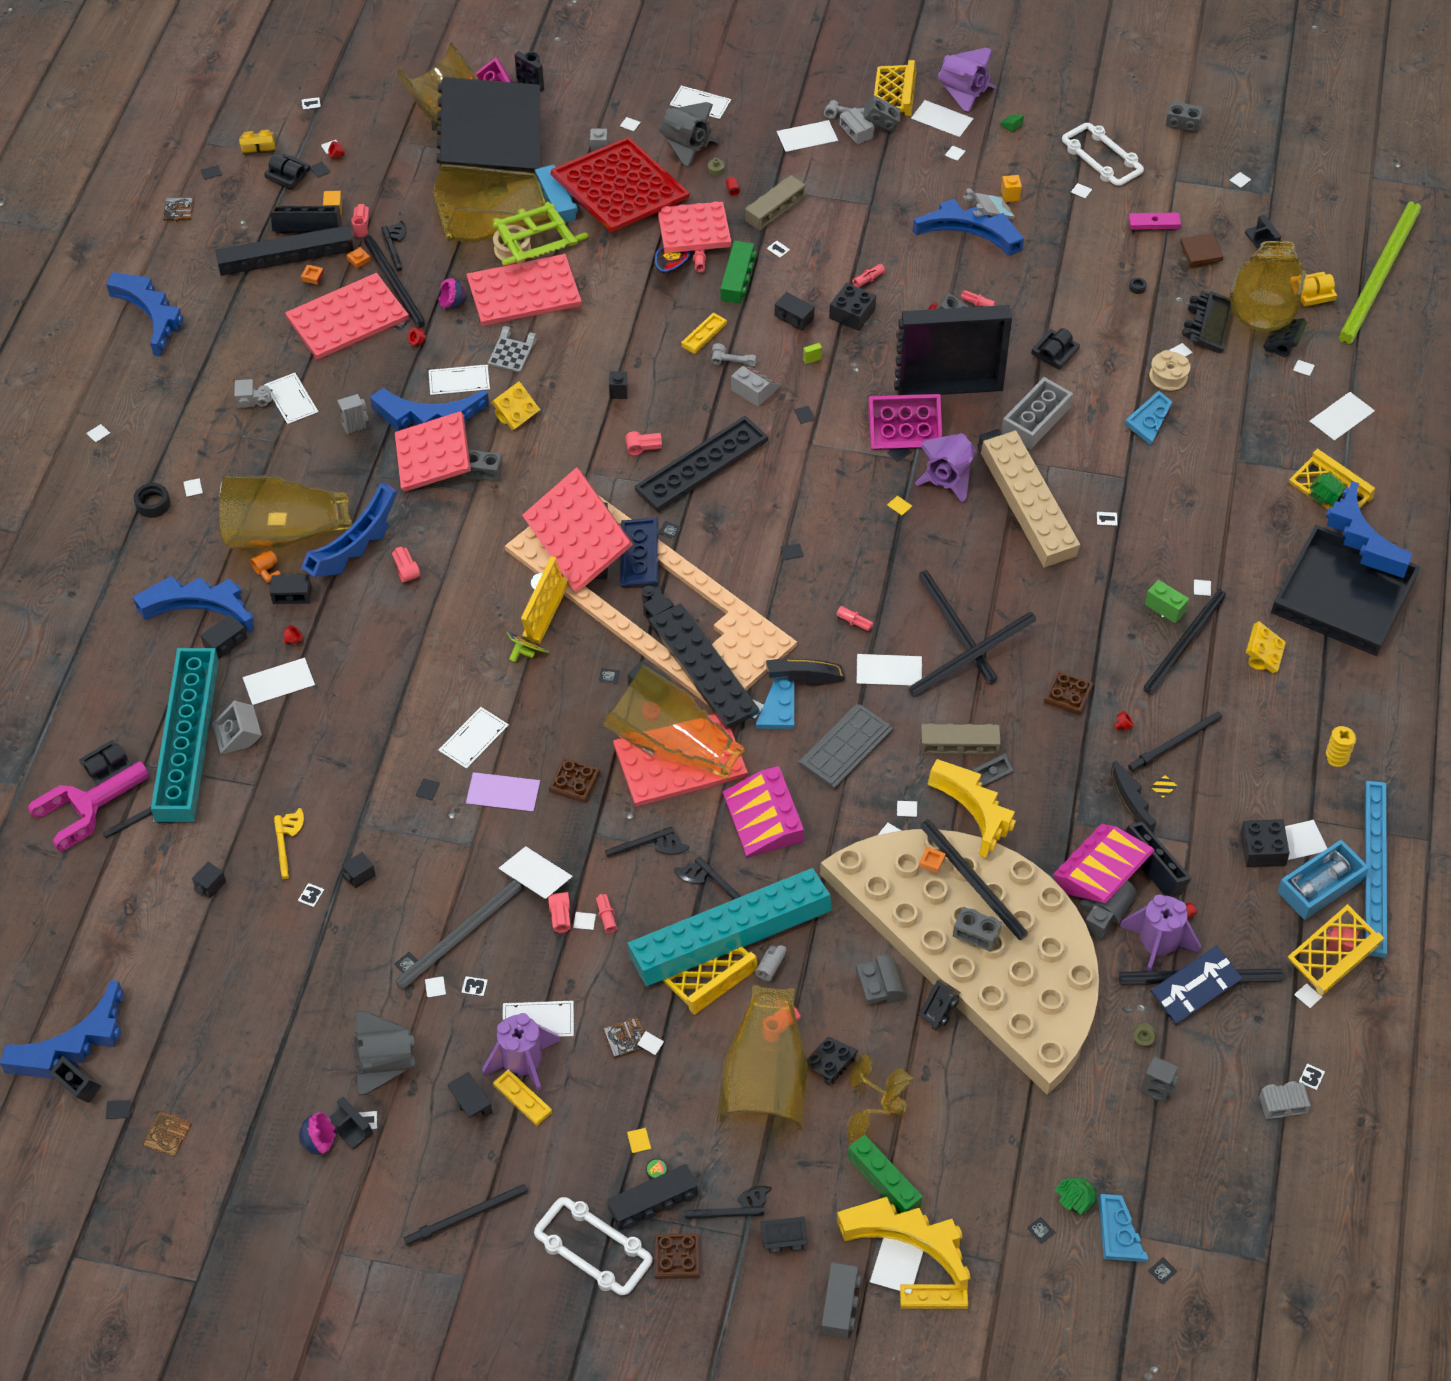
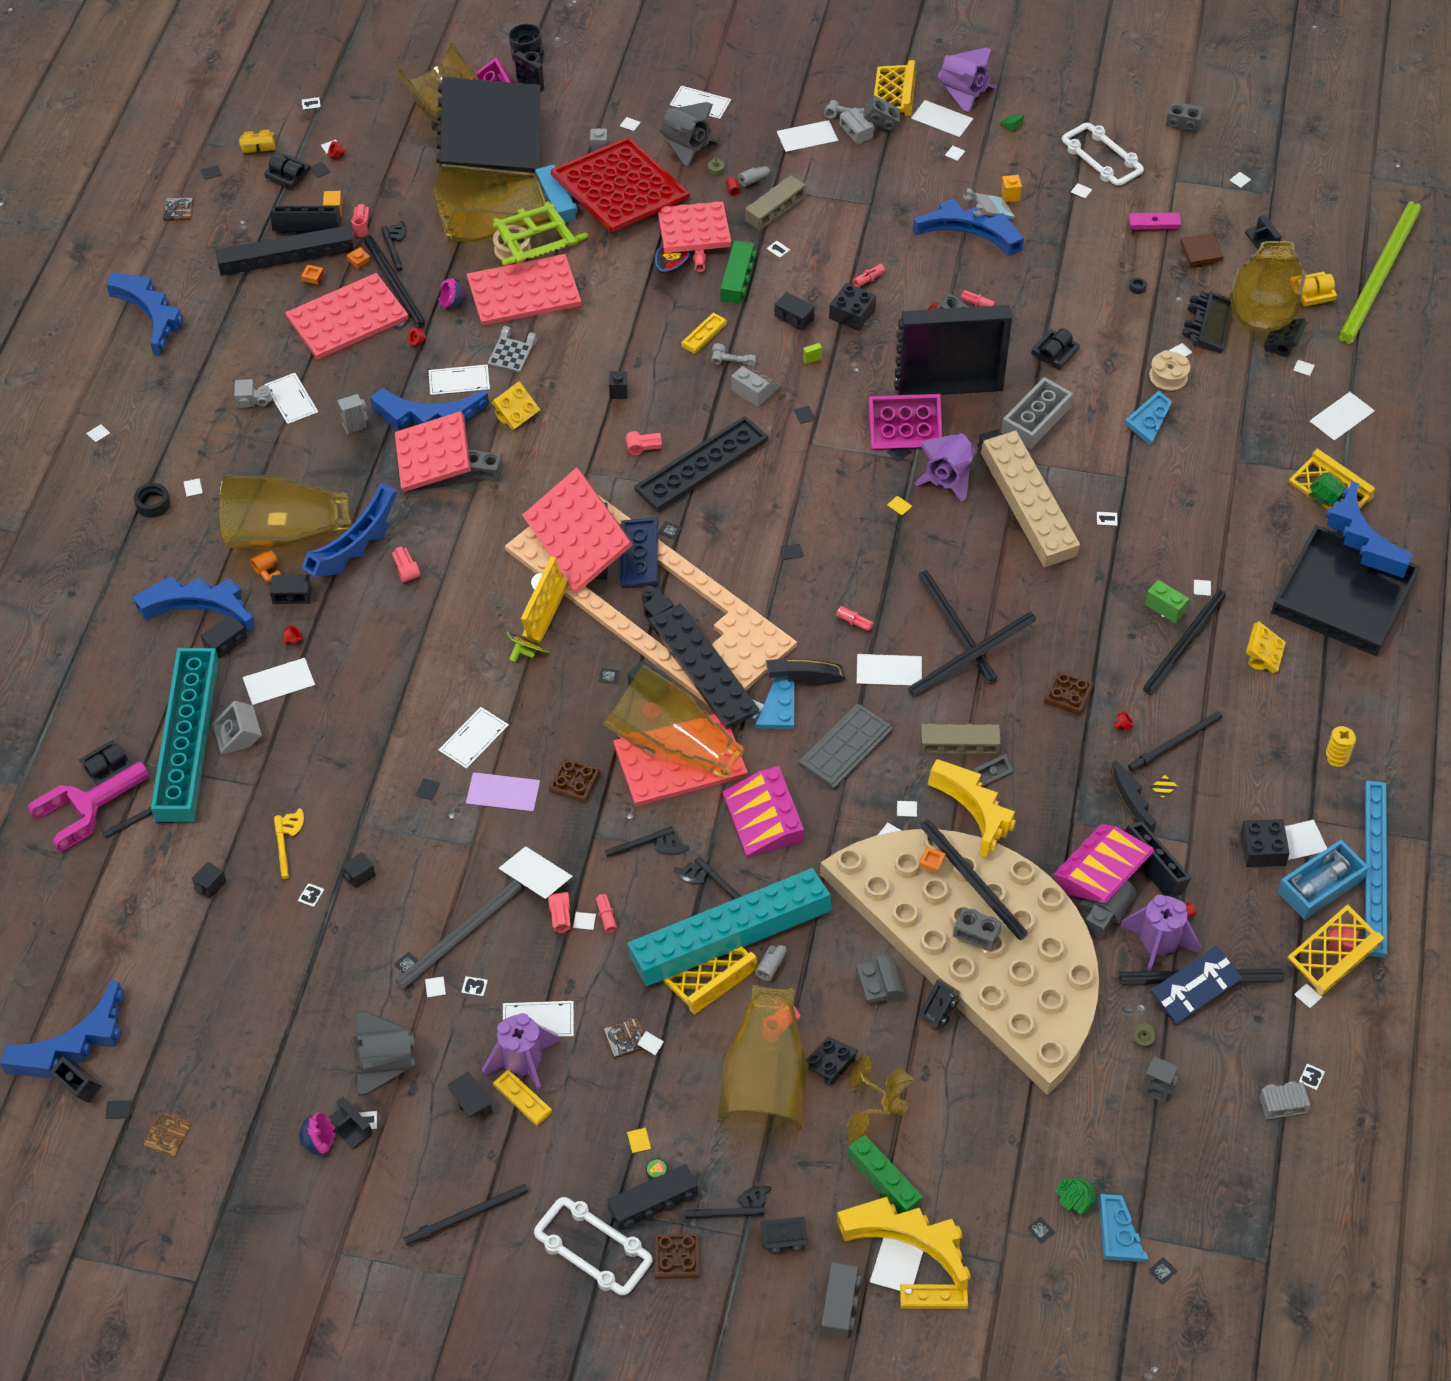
(526, 39): none -> black wheel
(752, 175): none -> light grey hinge

